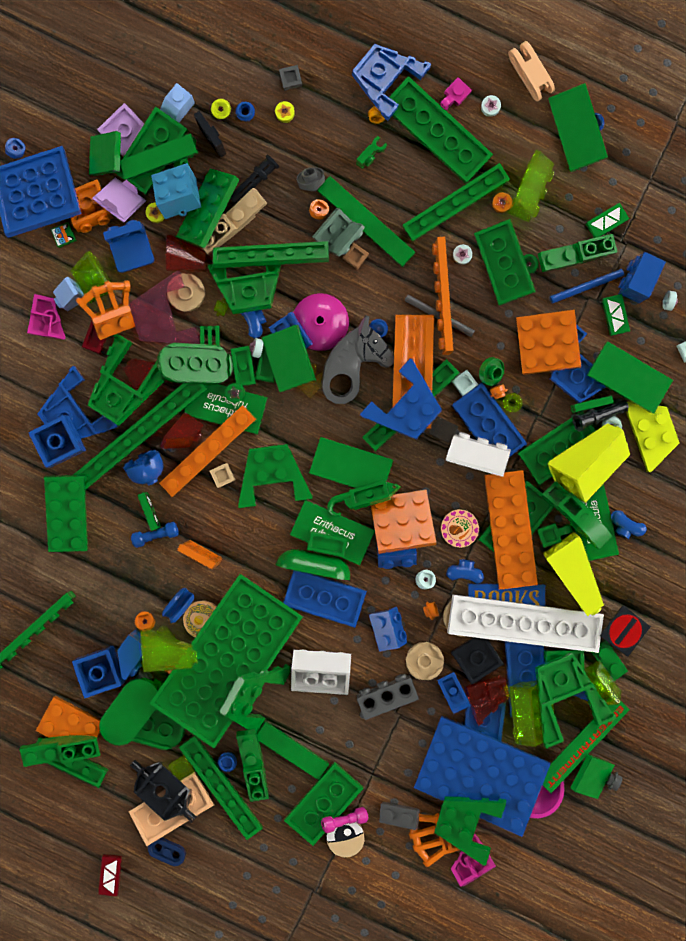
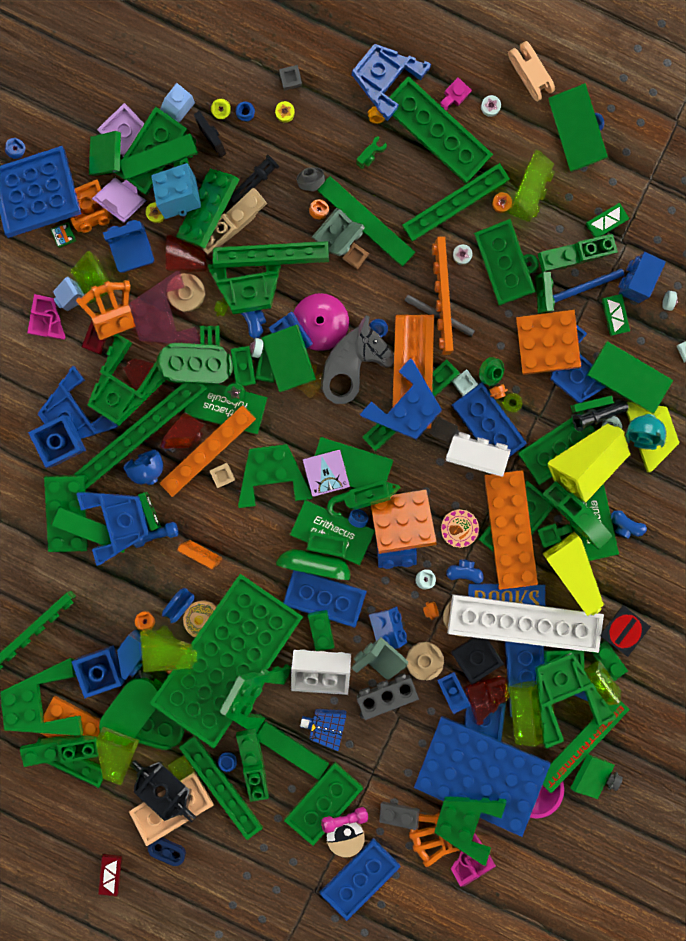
(23, 704): none -> green wing
(81, 526): none -> green tile
(115, 754): none -> clear neon green slope
(123, 520): none -> blue wing
(321, 630): none -> green plate
(326, 473): none -> lavender tile
(326, 727): none -> blue torso
(358, 518): none -> tile
(360, 879): none -> blue tile
(381, 658): none -> sand green bracket
(545, 298): none -> green plate
(646, 432): none -> teal cylinder

